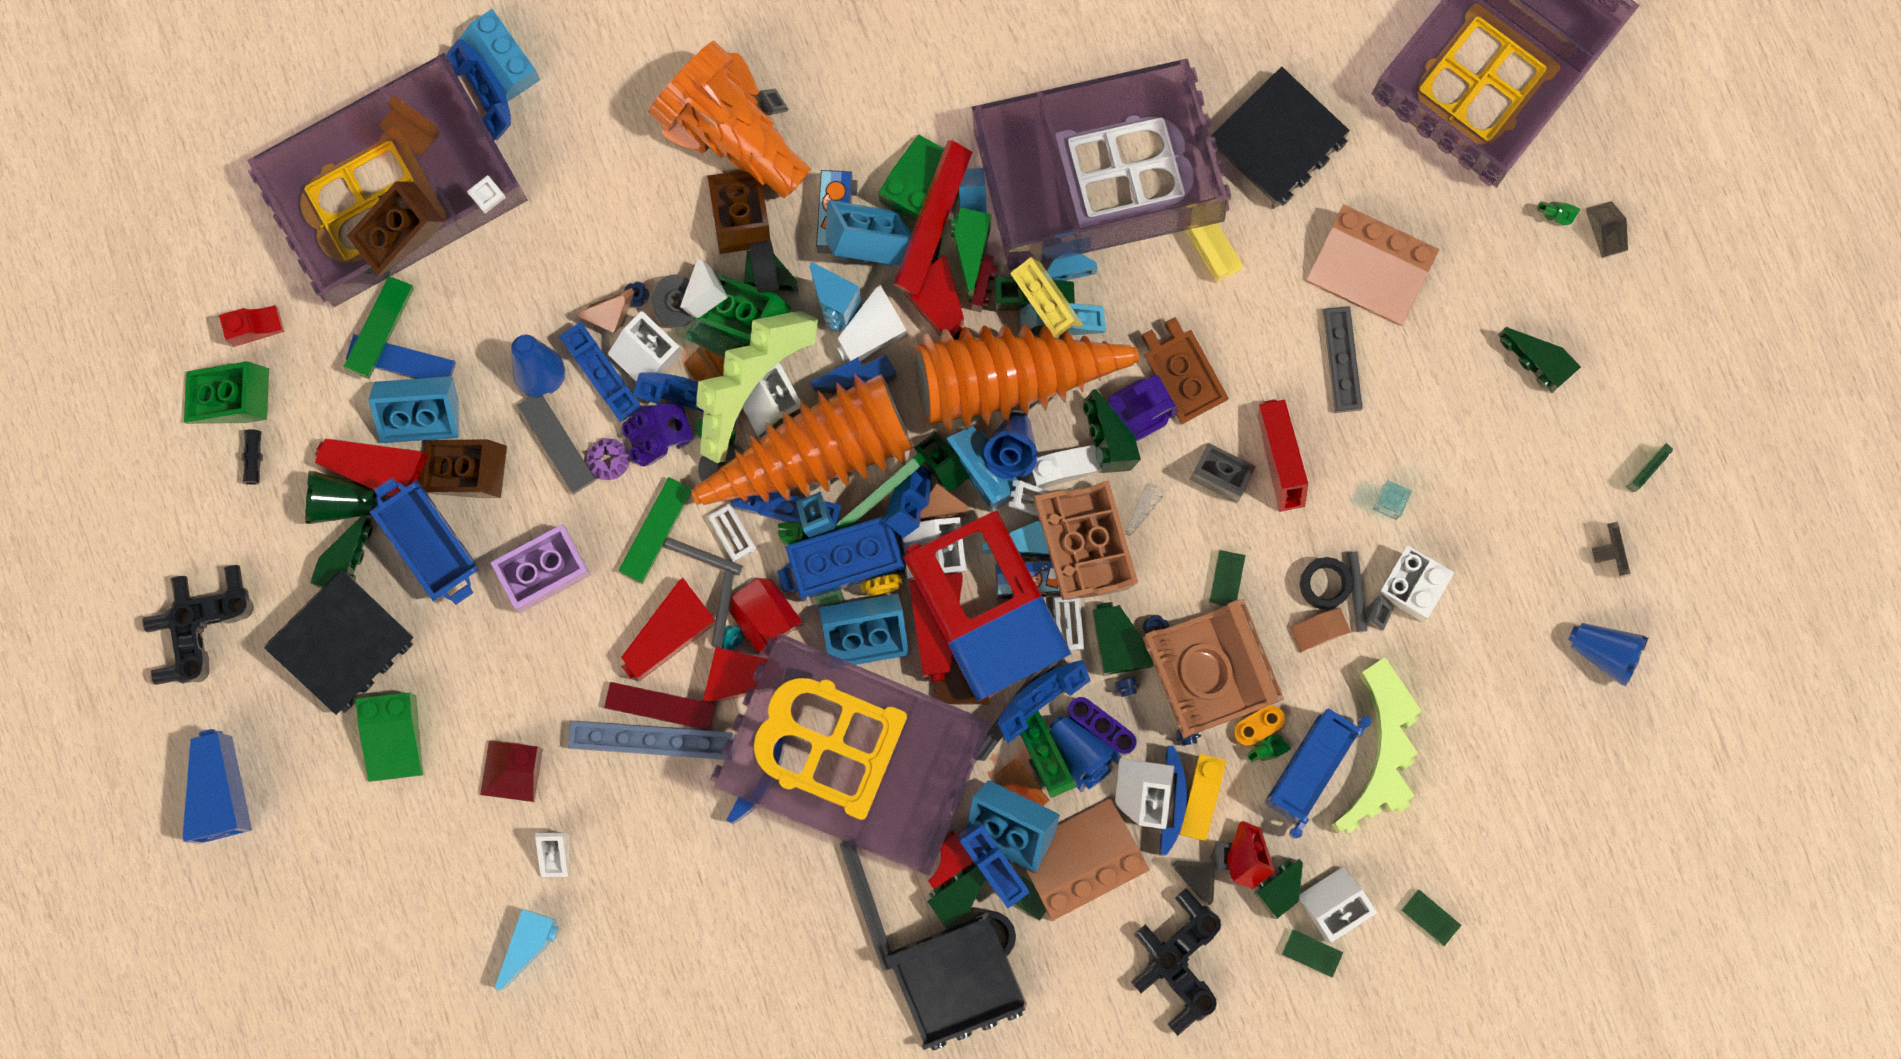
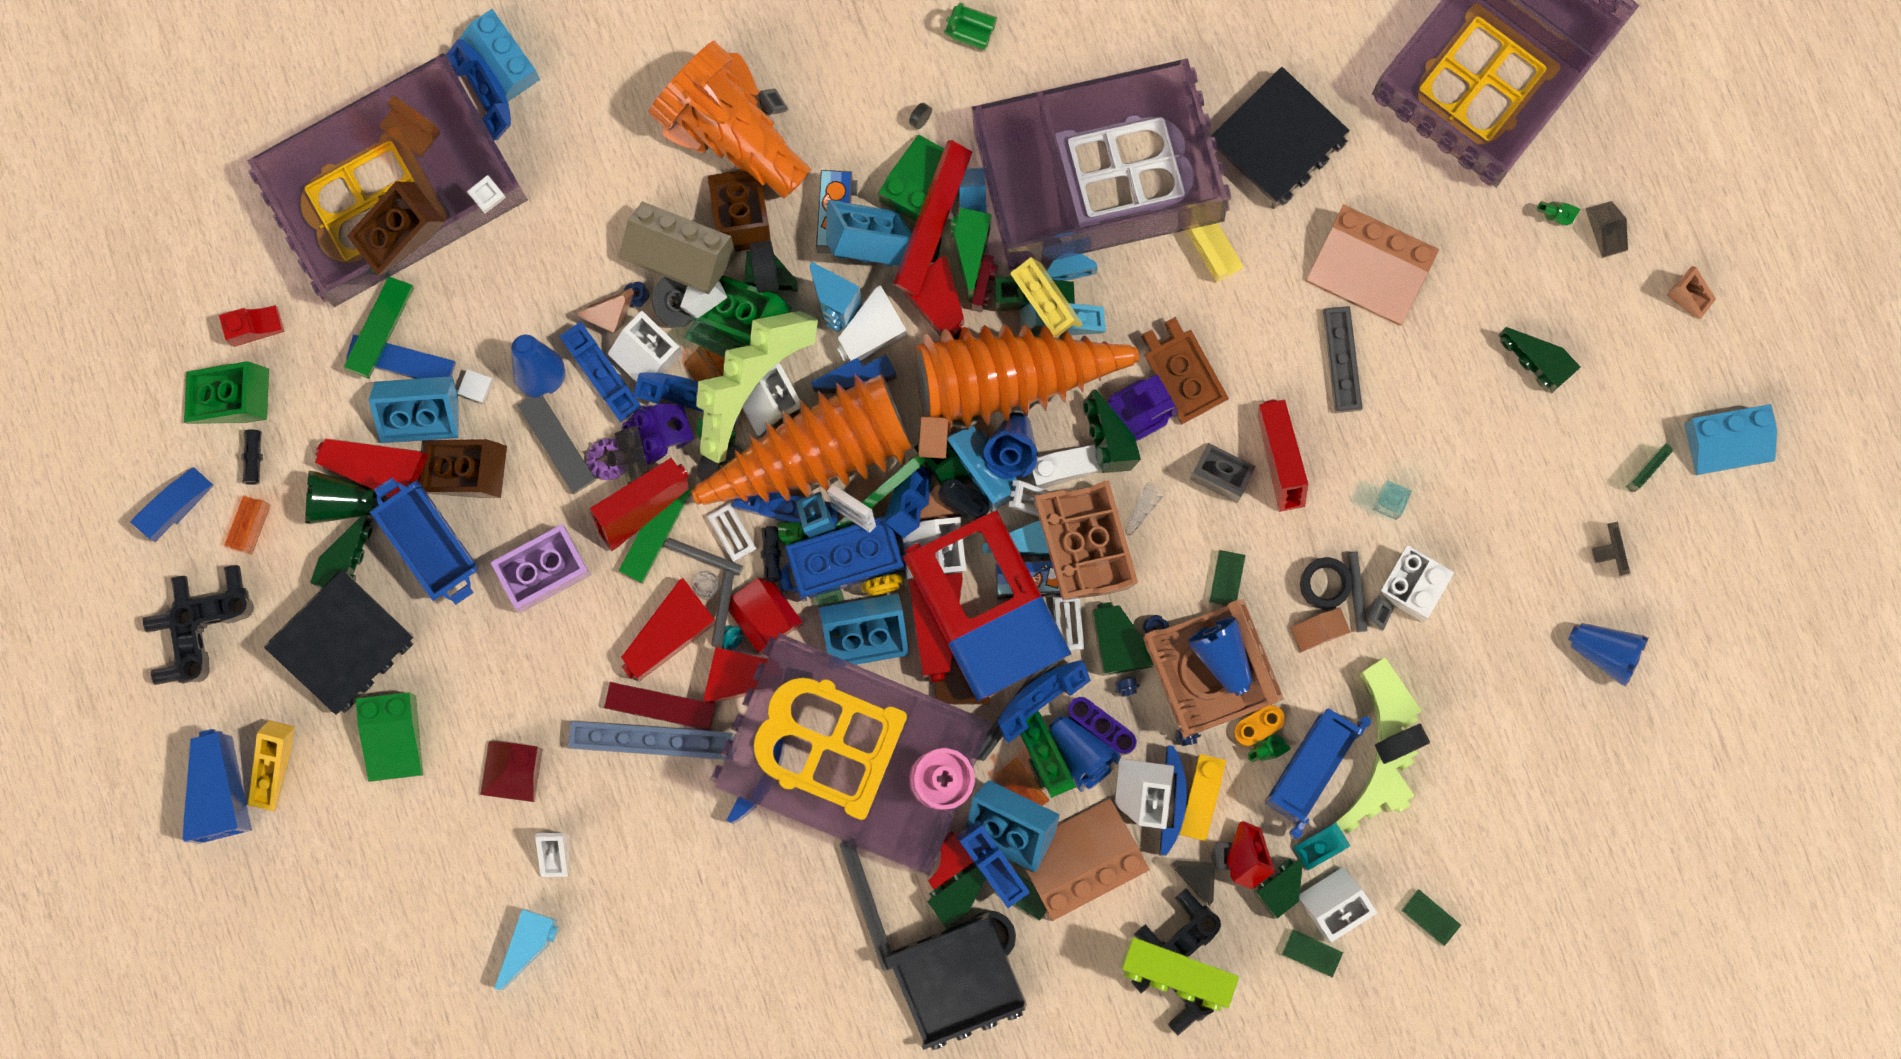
(172, 504): none -> blue slope
(247, 524): none -> clear orange panel
(270, 764): none -> yellow slope
(475, 386): none -> white tile
(629, 454): none -> clear smoke tile
(638, 502): none -> red slope
(676, 247): none -> dark tan slope
(702, 582): none -> clear wheel
(771, 554): none -> black pin
(851, 508): none -> white tile
(920, 115): none -> pearl dark grey tile
(933, 437): none -> nougat slope
(957, 774): none -> bright pink wheel
(963, 499): none -> black tile
(970, 26): none -> green piece
(1178, 972): none -> lime brick
(1224, 654): none -> blue cone
(1322, 846): none -> teal slope
(1402, 743): none -> black tyre
(1692, 293): none -> nougat slope
(1732, 439): none -> dark azure slope

